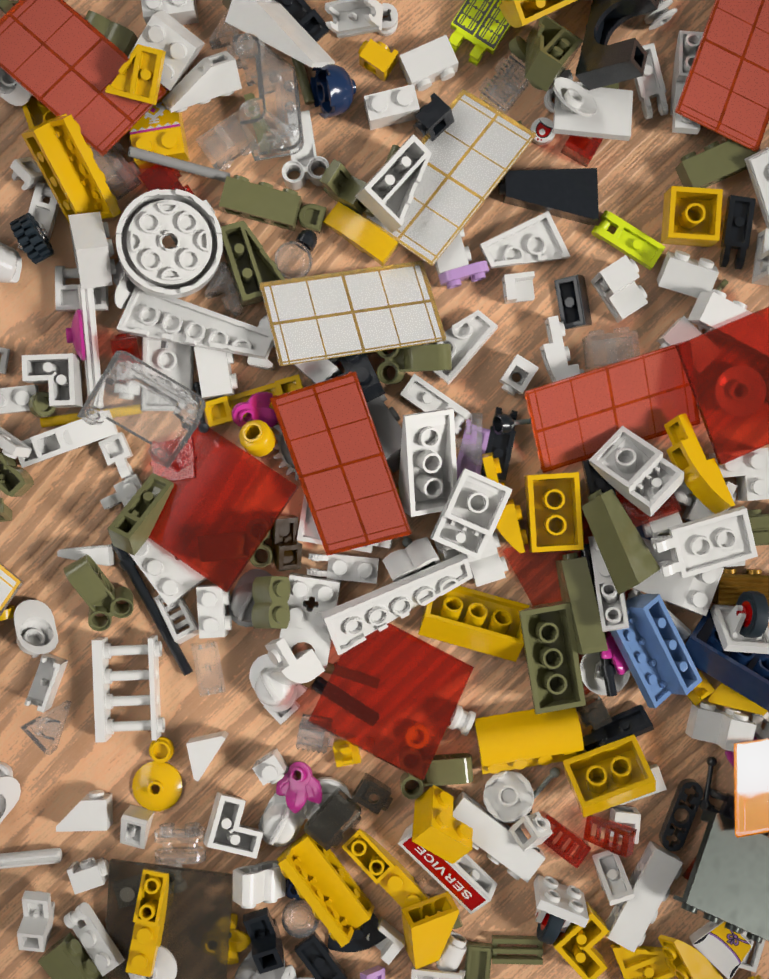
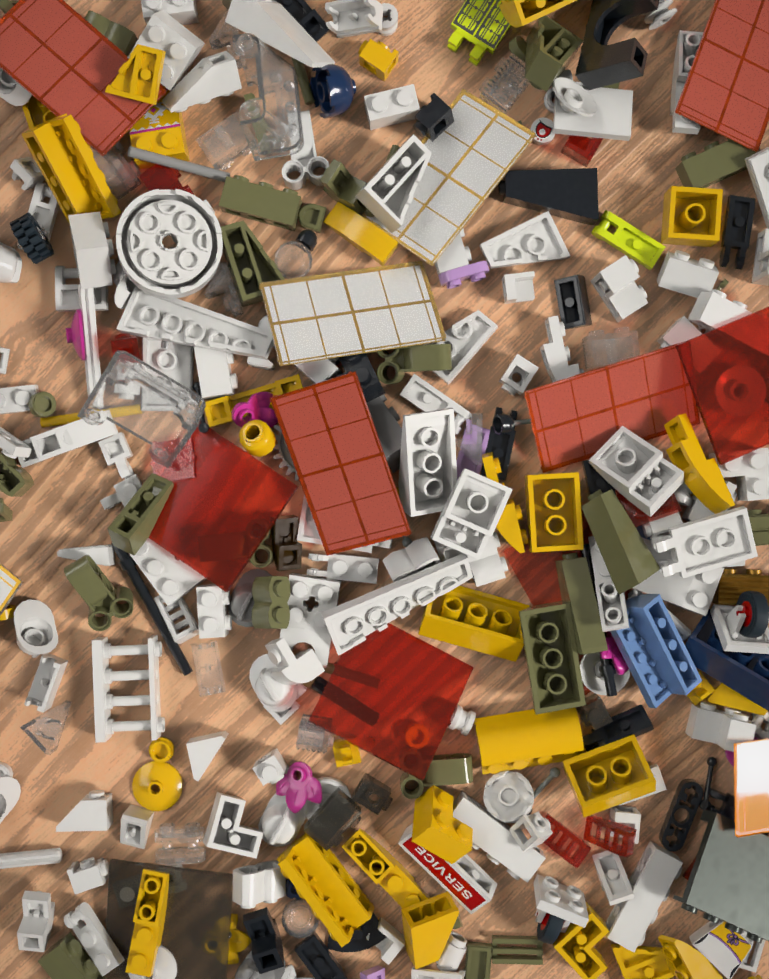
(61, 373): white brick -> none
(429, 63): white brick -> none
(651, 84): white hinge -> none

